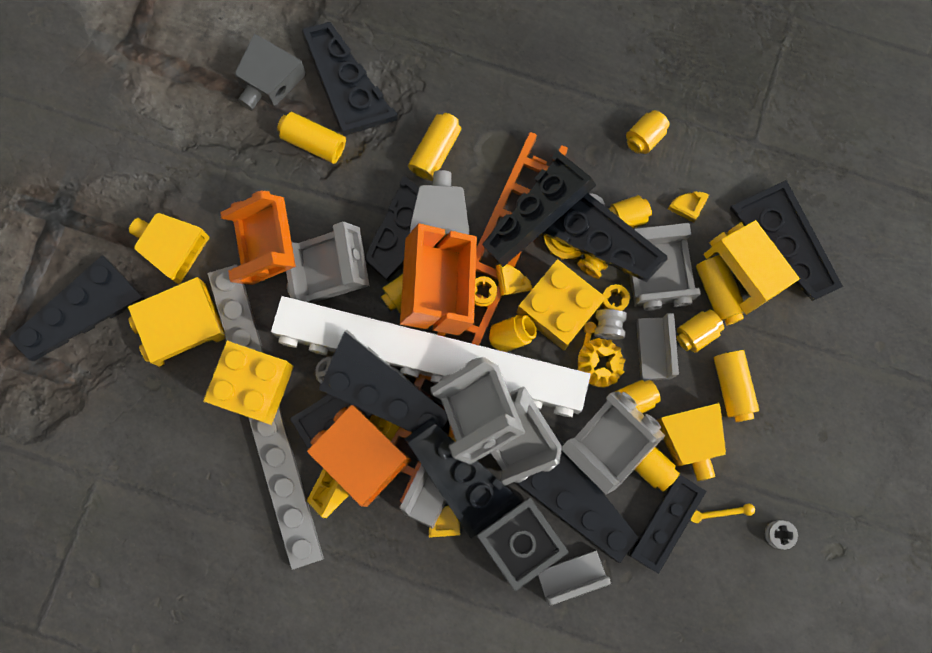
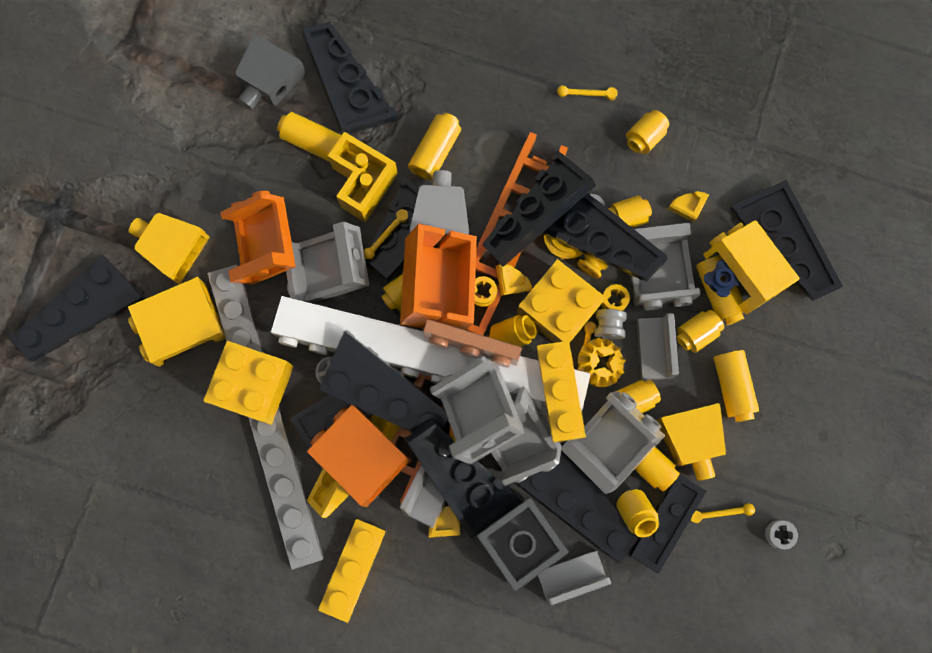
(352, 570): none -> yellow plate
(367, 174): none -> yellow brick
(401, 217): none -> yellow hinge
(471, 344): none -> nougat plate
(560, 392): none -> yellow plate
(610, 94): none -> yellow hinge
(638, 513): none -> yellow brick
(718, 286): none -> dark blue plate

